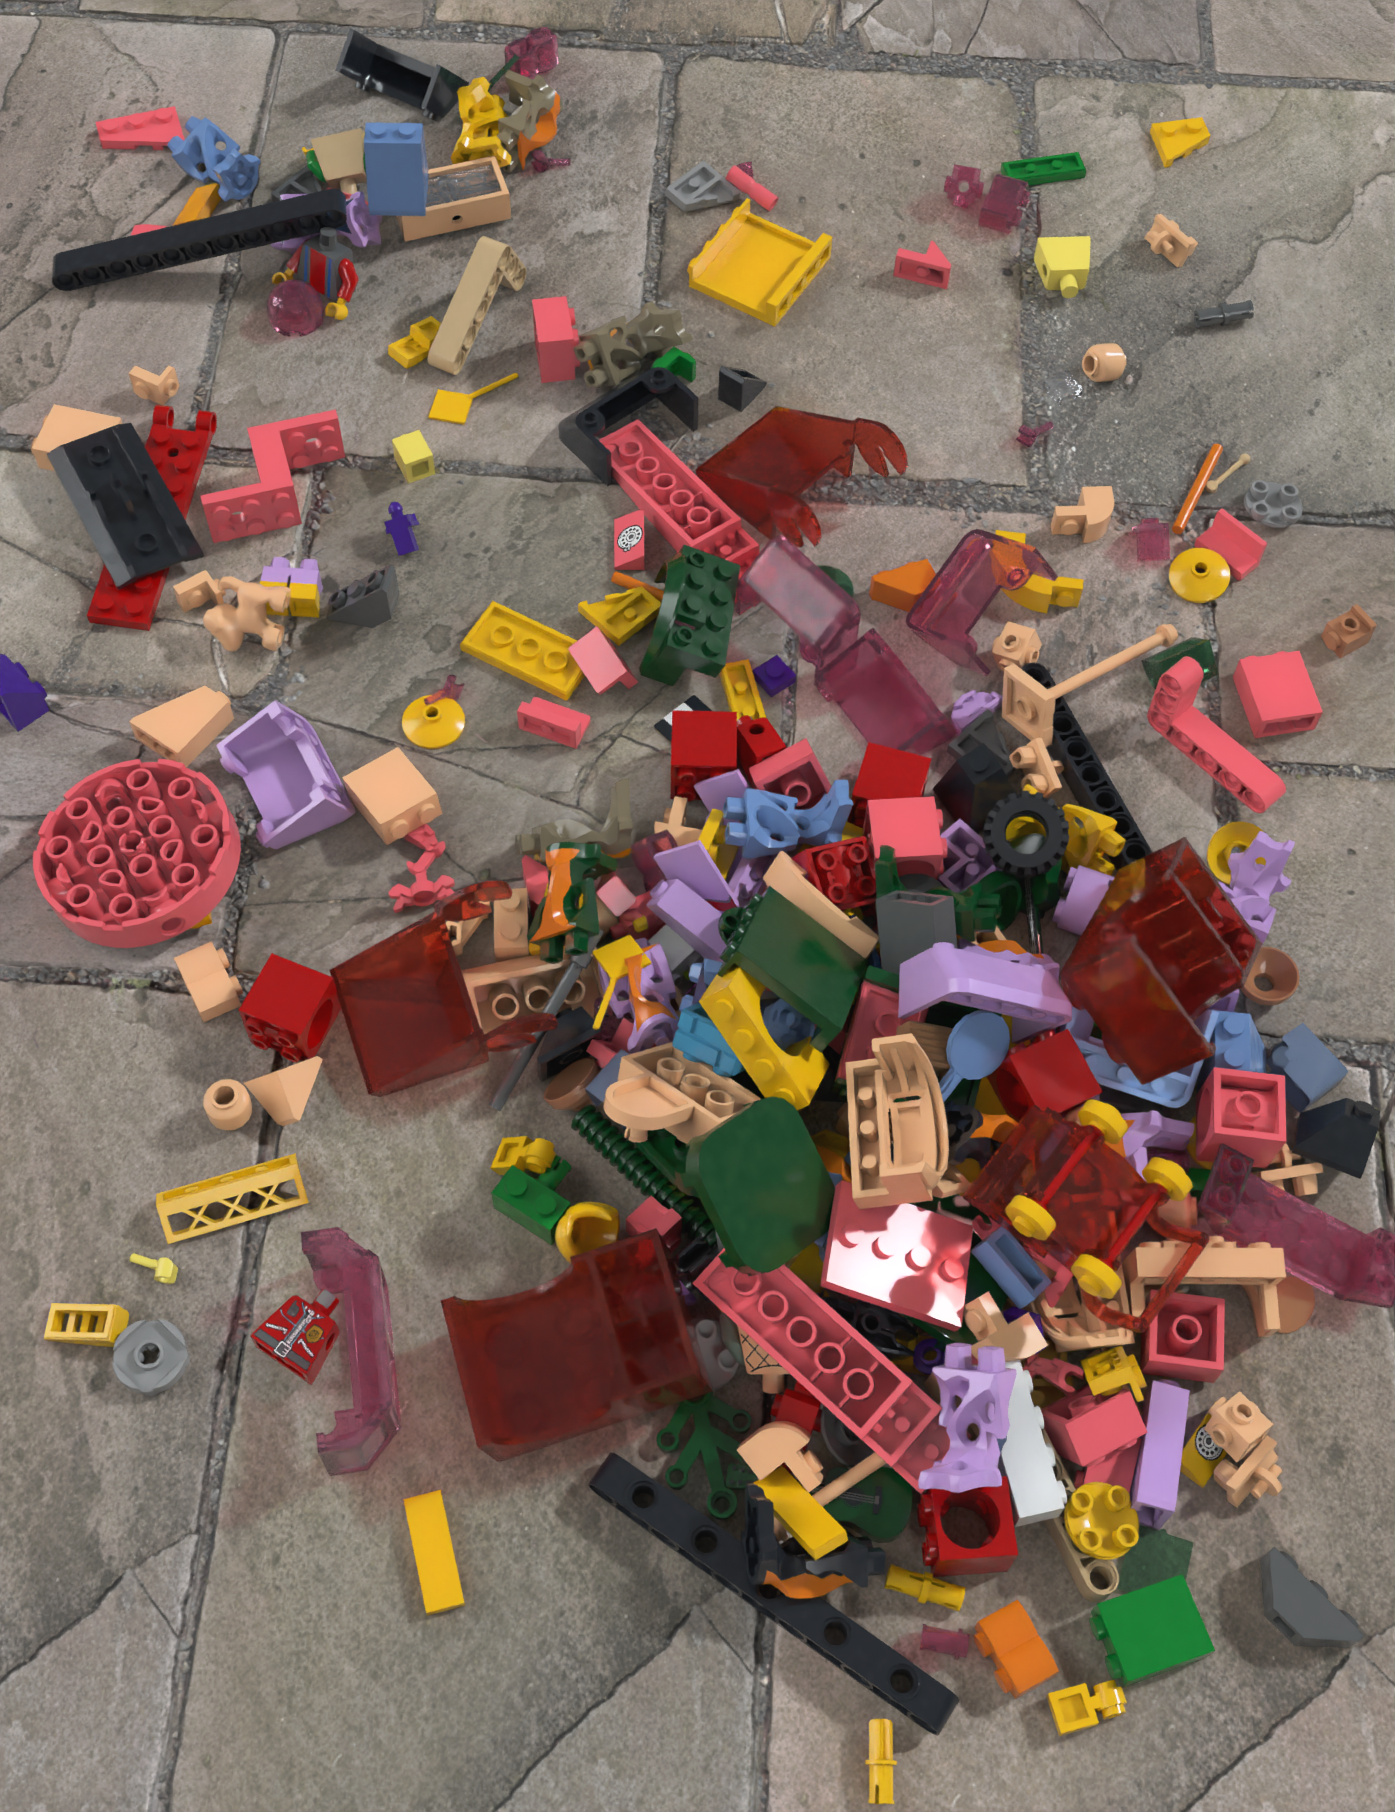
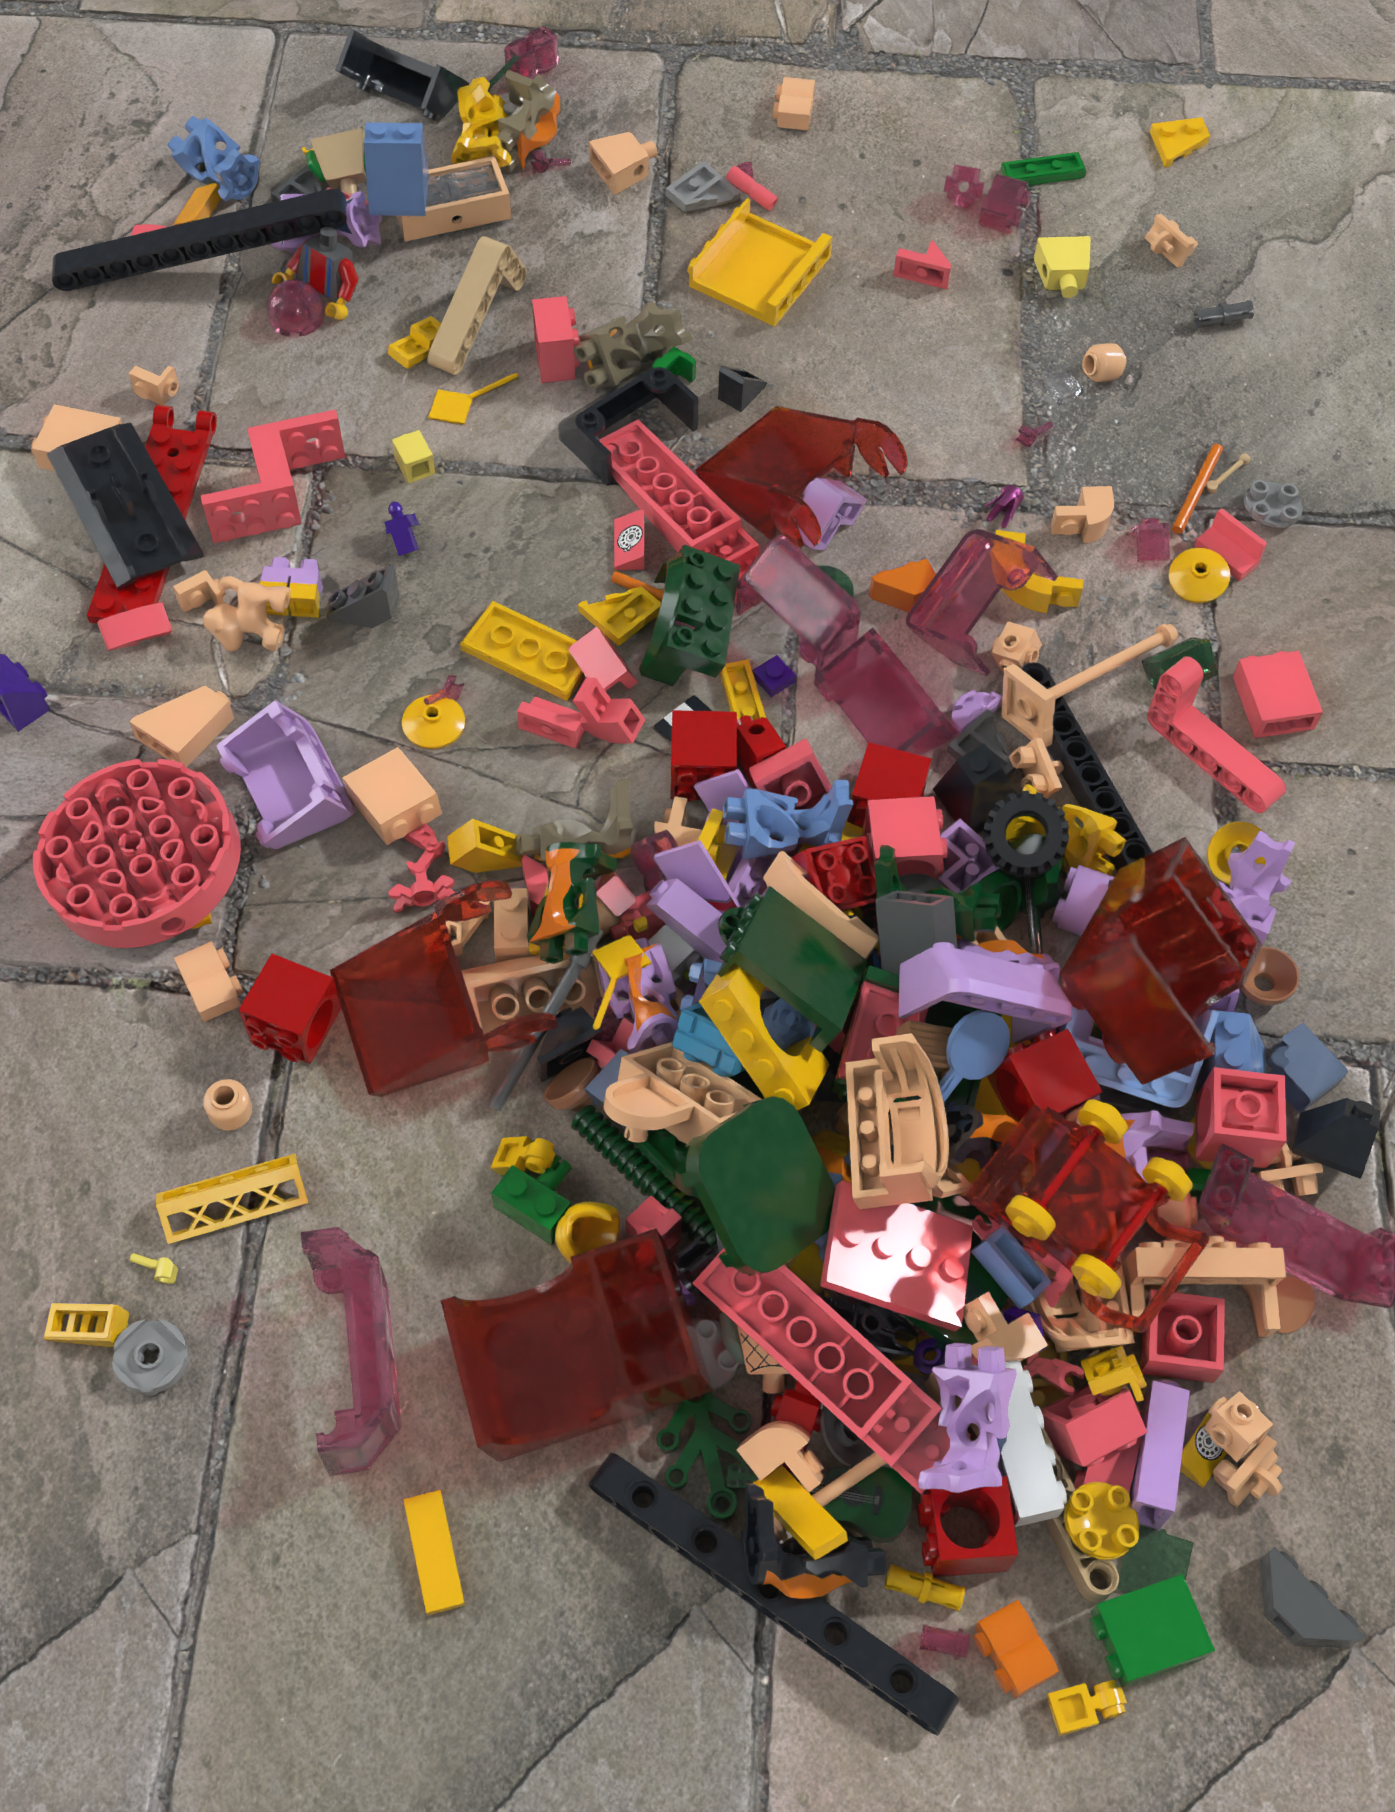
(134, 626): none -> coral slope
(145, 129): coral wing -> none
(286, 1090): light nougat slope -> none
(300, 1334): red torso -> none
(482, 848): none -> yellow slope
(605, 717): none -> coral brick
(621, 160): none -> light nougat torso
(794, 103): none -> light nougat brick
(833, 505): none -> lavender brick
(881, 1762): yellow axle -> none
(1009, 499): none -> flat silver piece
(1348, 631): nougat brick -> none

